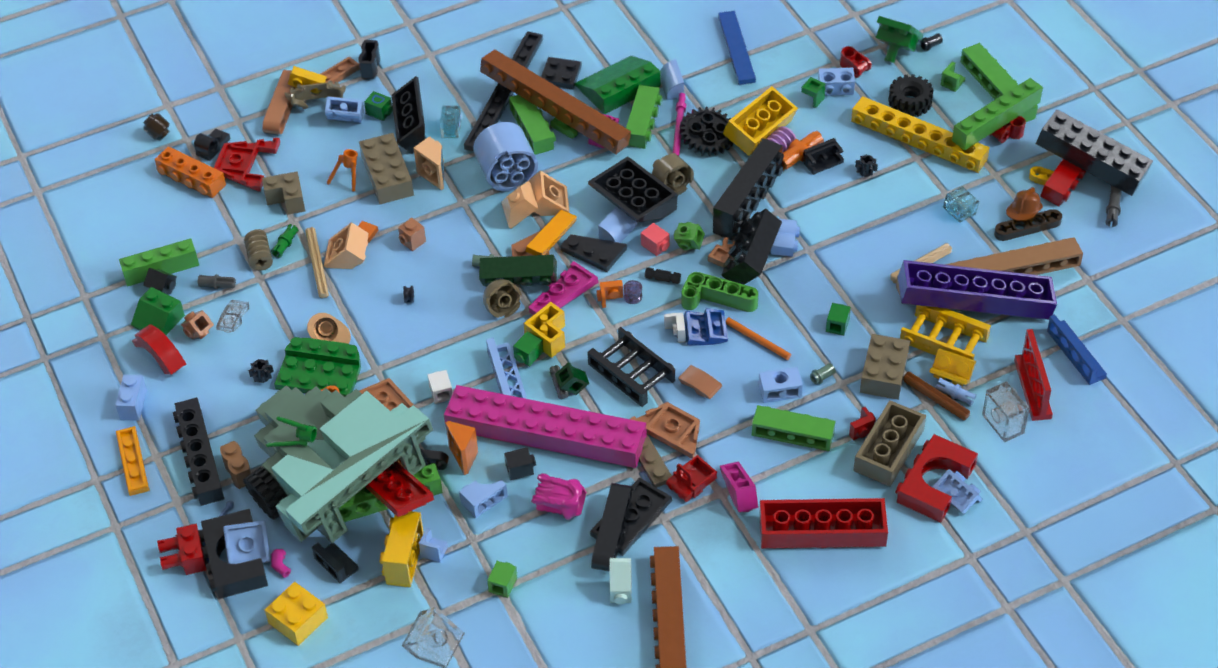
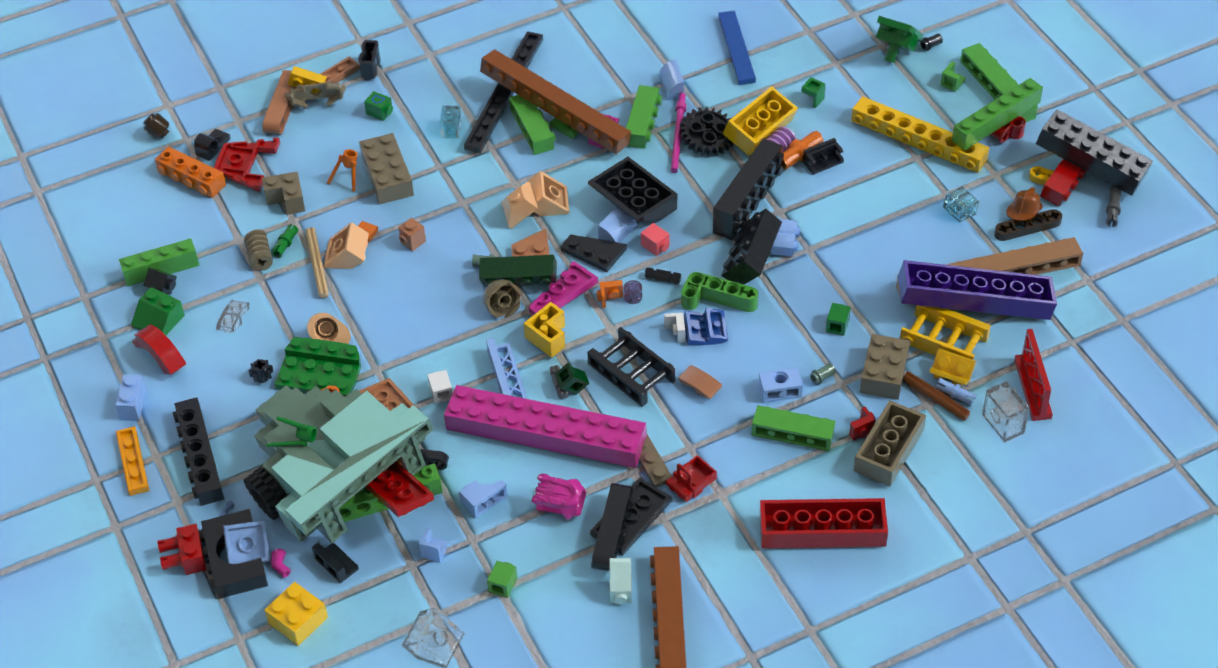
(196, 324): nougat brick -> none
(216, 281): dark grey axle -> none
(235, 463): medium nougat brick -> none
(344, 109): light blue brick -> none
(402, 549): yellow brick -> none
(408, 115): black slope -> none
(408, 293): black bush -> none
(430, 161): light nougat slope -> none
(463, 444): orange slope -> none
(505, 156): light blue brick -> none
(519, 463): black brick -> none
(528, 349): green brick -> none
(551, 233): light orange tile -> none
(562, 72): black plate -> none
(619, 83): green slope -> none
(672, 427): nougat wing -> none
(673, 172): dark tan brick -> none
(689, 236): bright green brick -> none
(720, 253): nougat plate -> none
(740, 487): dark pink slope -> none
(757, 338): orange bar -> none
(838, 80): light blue brick -> none
(853, 59): red piece -> none
(866, 165): black gear -> none
(911, 87): black tyre -> none
(930, 257): tan axle -> none
(936, 454): red arch -> none
(962, 494): light blue bracket -> none
(1075, 350): blue fence -> none

